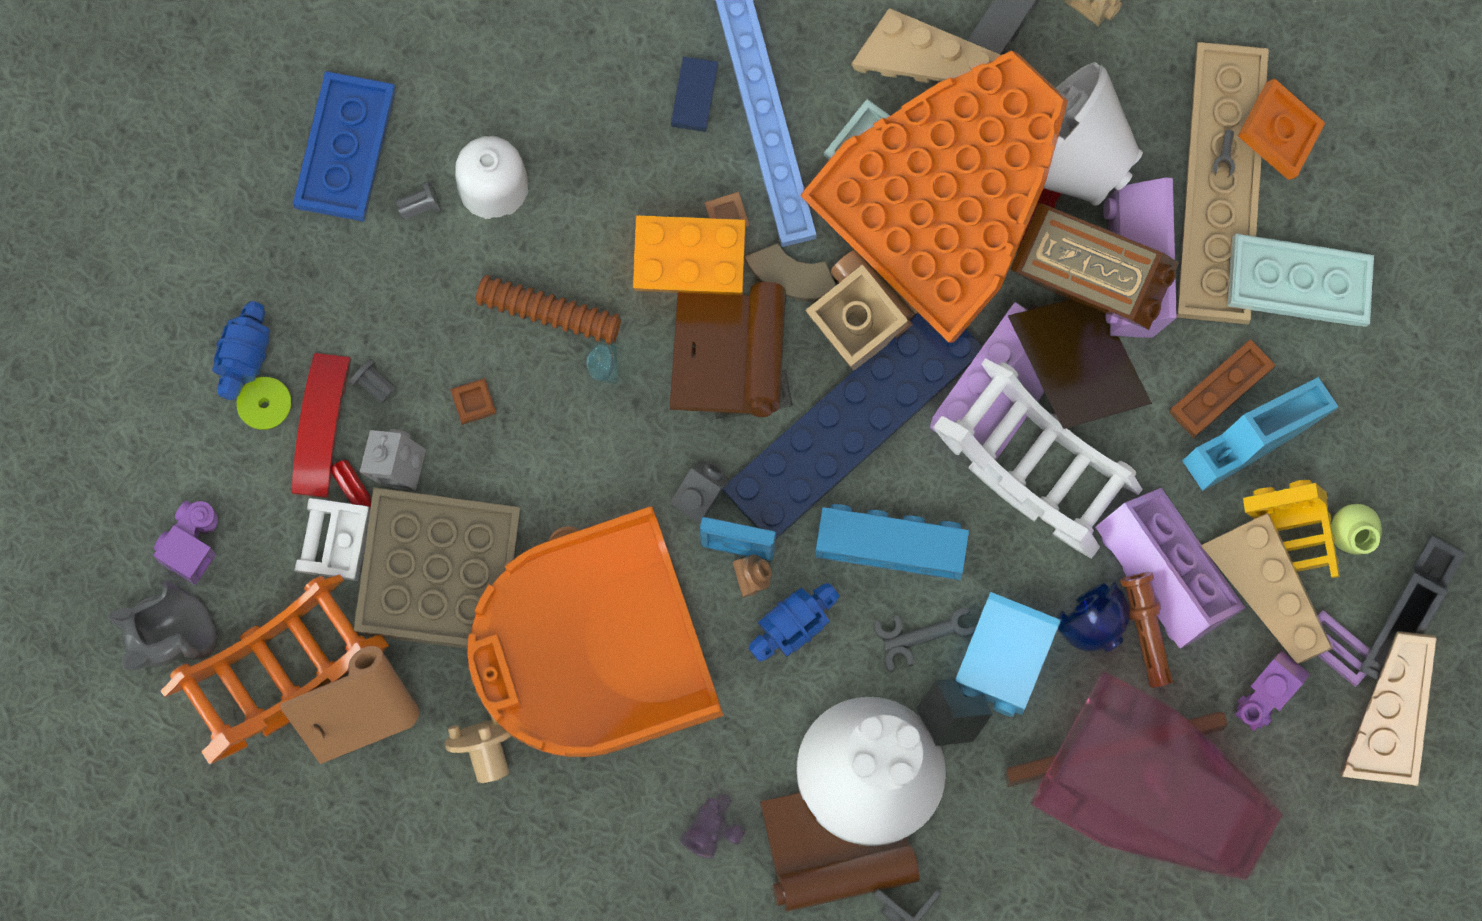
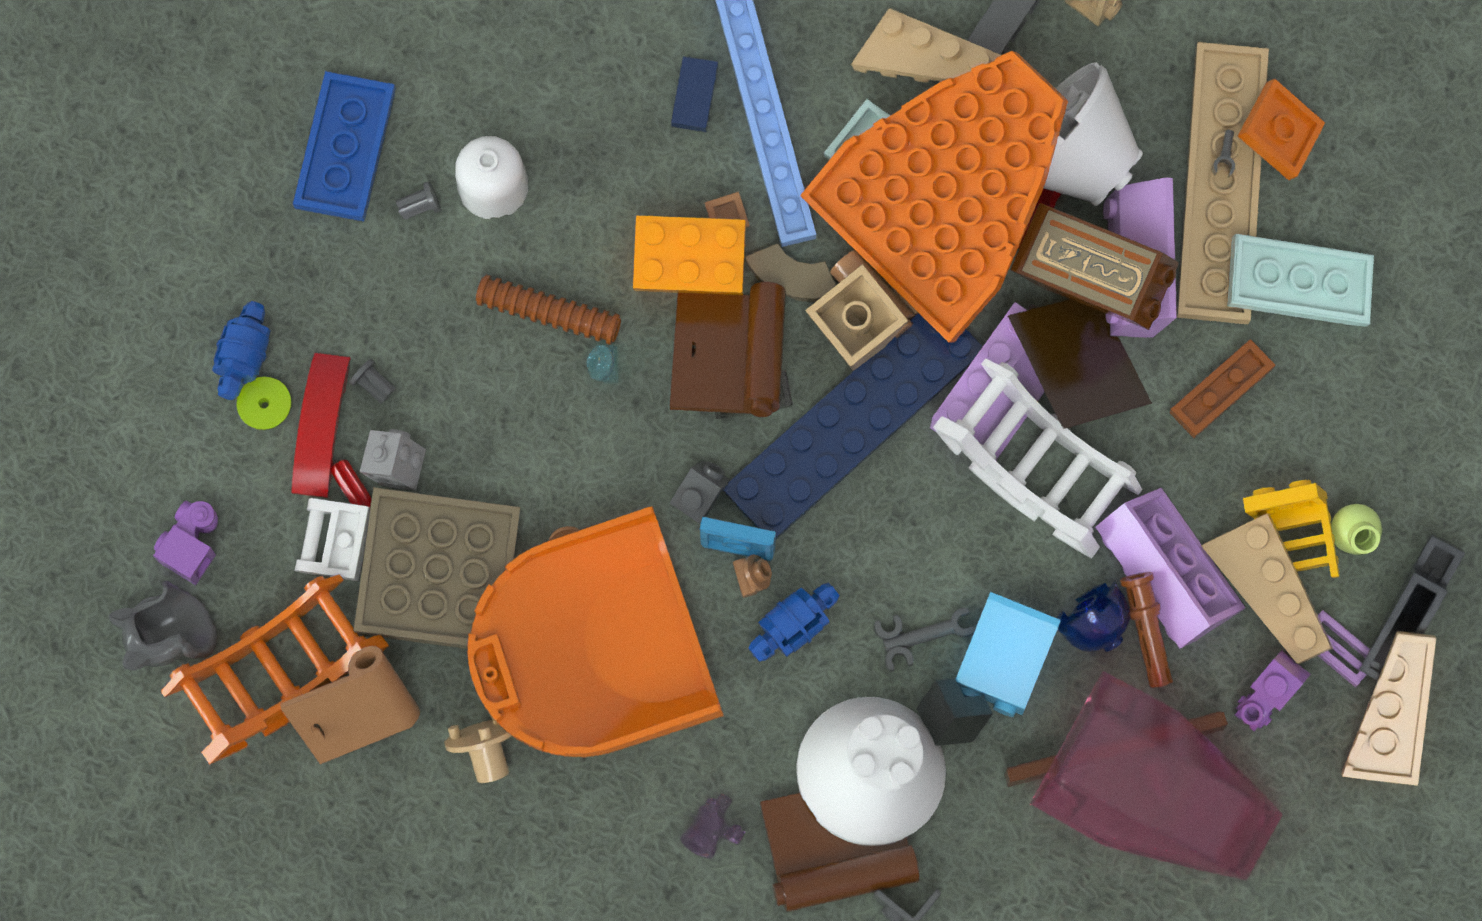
(473, 401): dark orange tile -> none
(892, 542): dark azure brick -> none
(1259, 433): medium azure slope -> none

